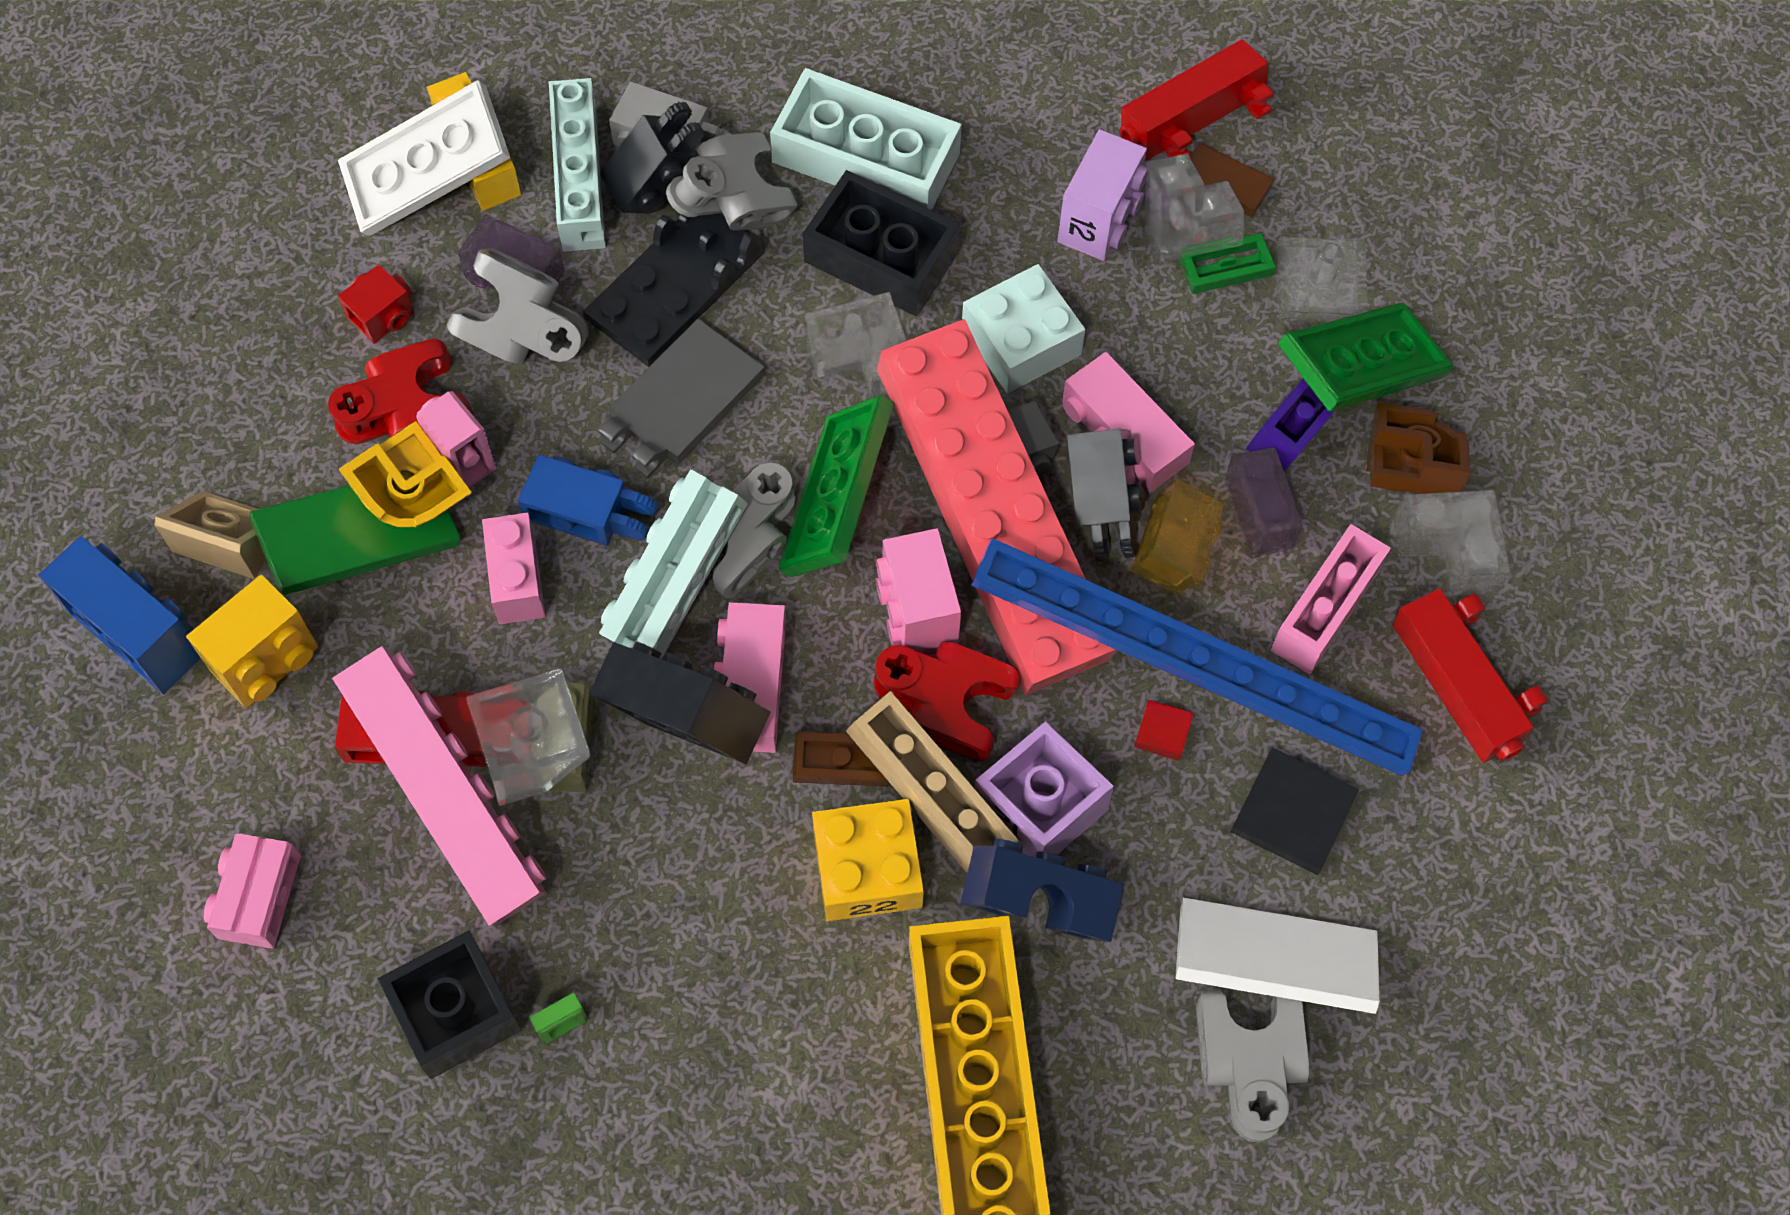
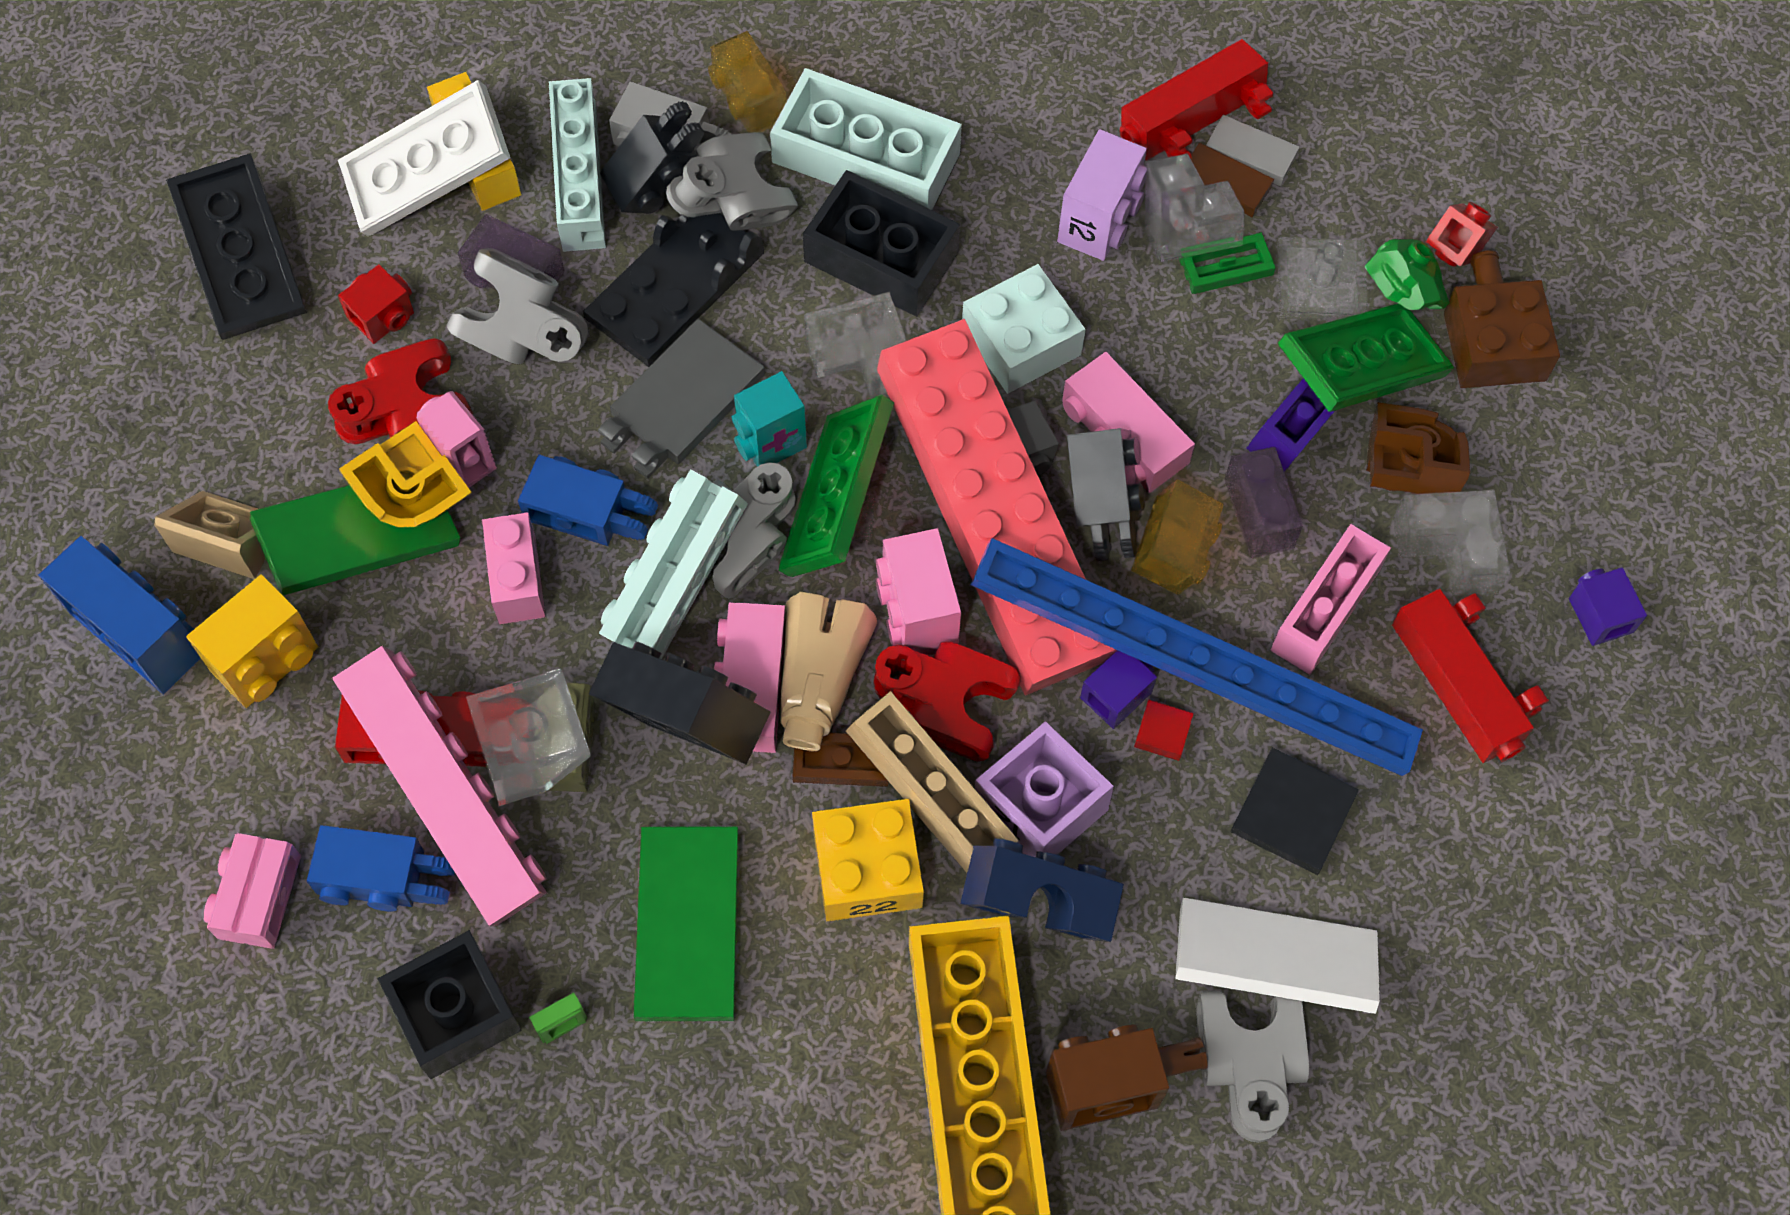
(236, 246): none -> black hinge
(374, 869): none -> blue hinge
(686, 924): none -> green tile
(747, 82): none -> clear yellow brick
(769, 421): none -> teal brick
(819, 664): none -> tan piece
(1115, 1074): none -> reddish brown brick
(1118, 687): none -> dark purple brick
(1254, 148): none -> light grey tile
(1408, 274): none -> green hand
(1461, 233): none -> red brick
(1500, 328): none -> reddish brown brick
(1607, 605): none -> dark purple brick

